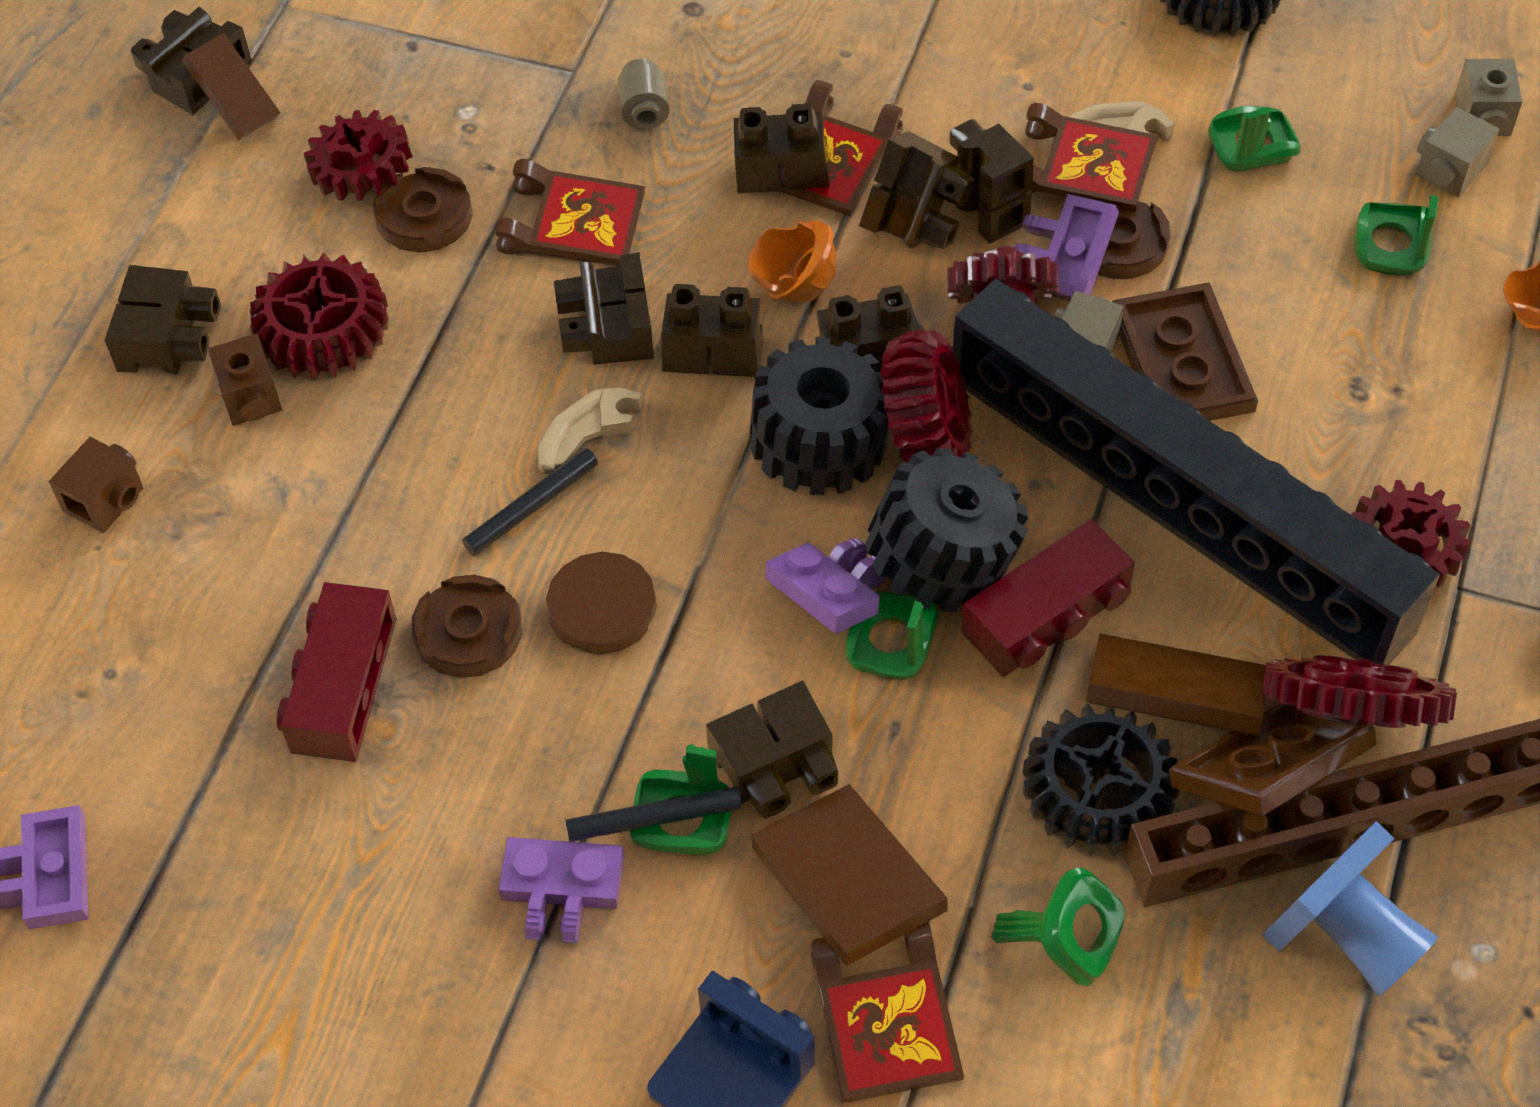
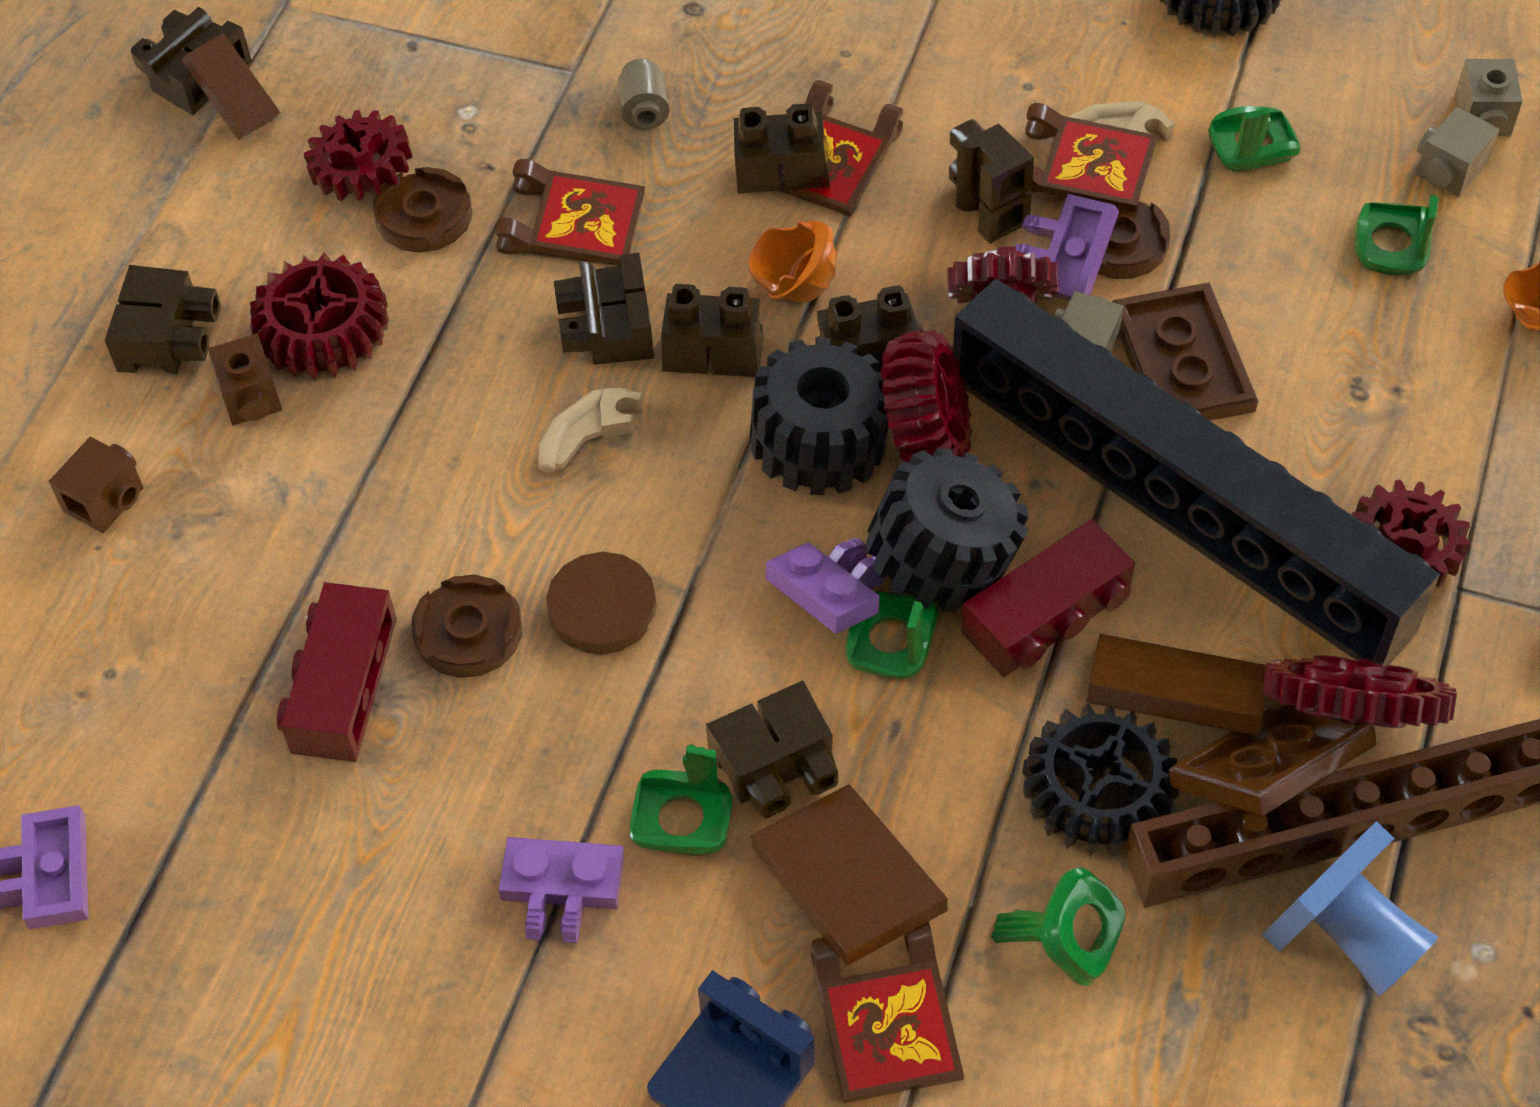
(529, 501): black bar -> none
(653, 814): black bar -> none
(912, 189): dark brown hips -> none

